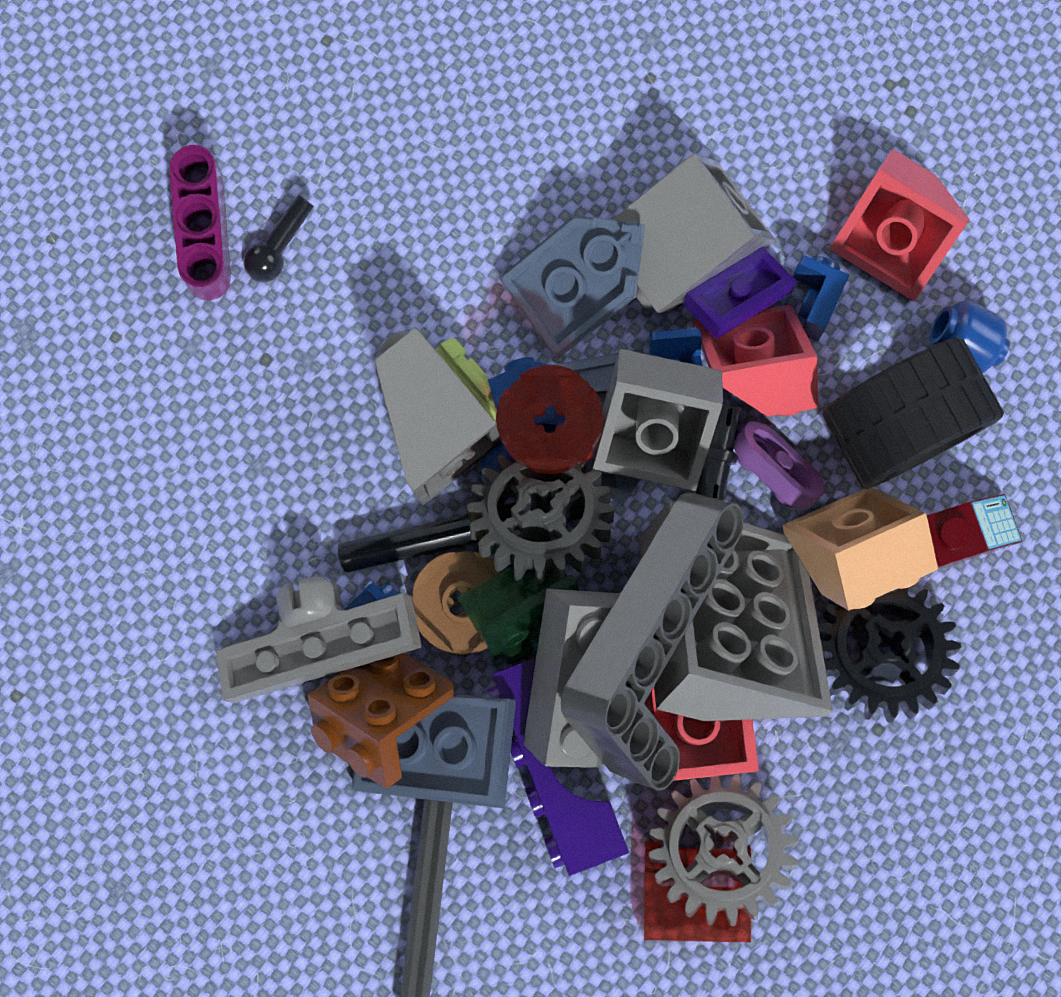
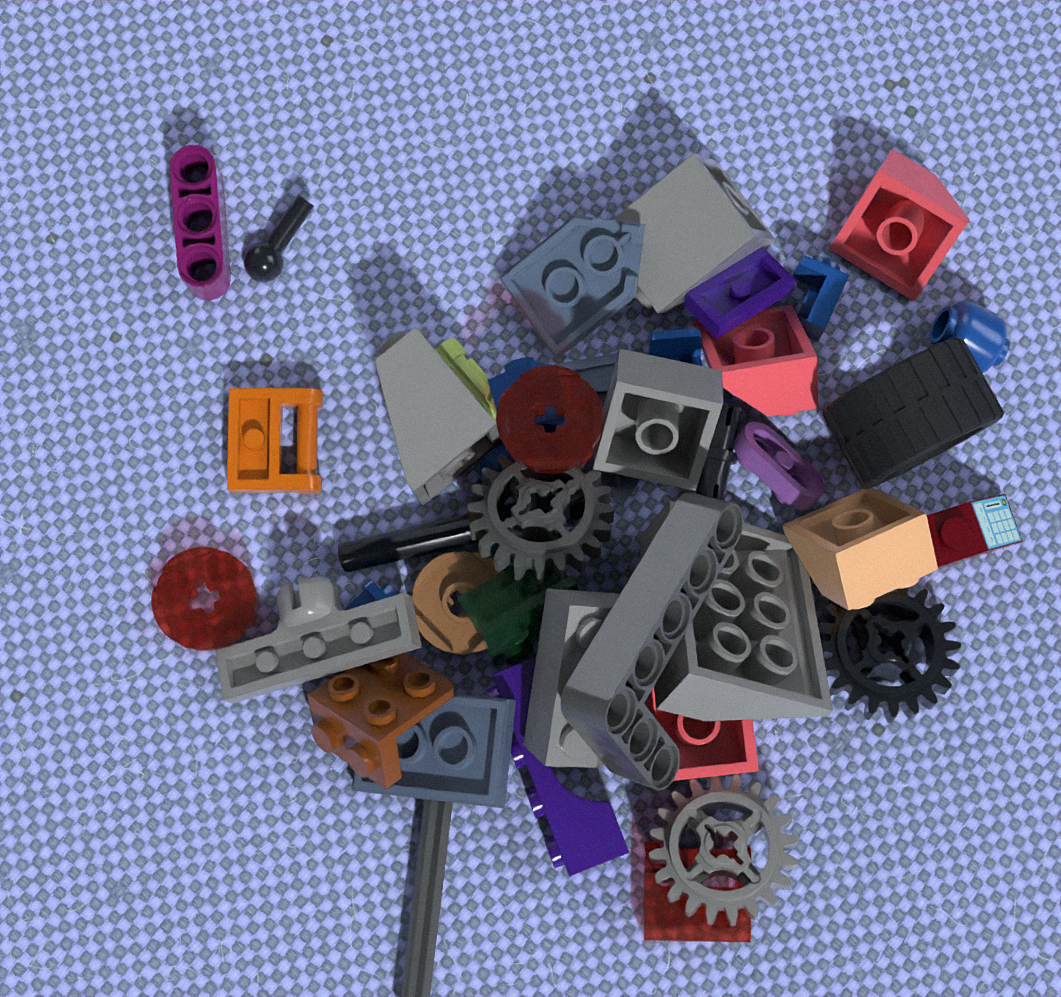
(179, 585): none -> clear red plate
(256, 440): none -> orange plate

